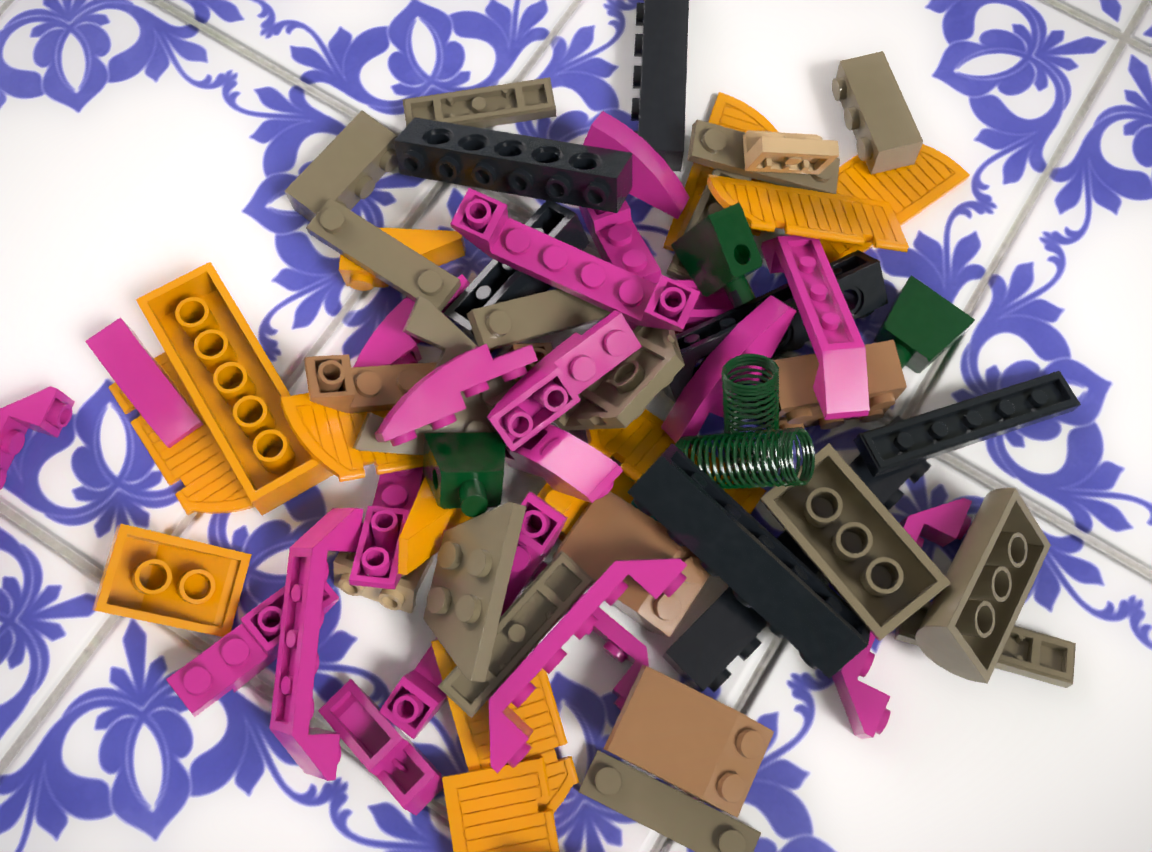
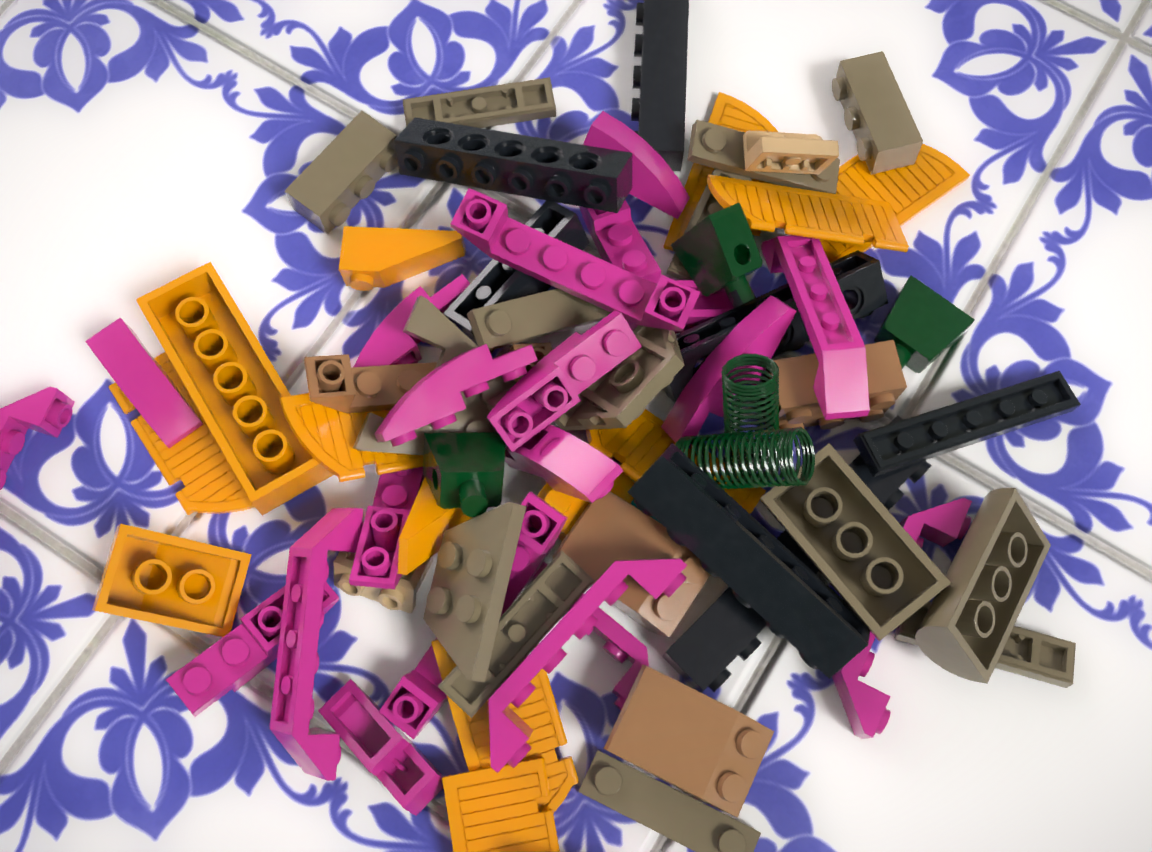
(382, 255): dark tan plate -> none

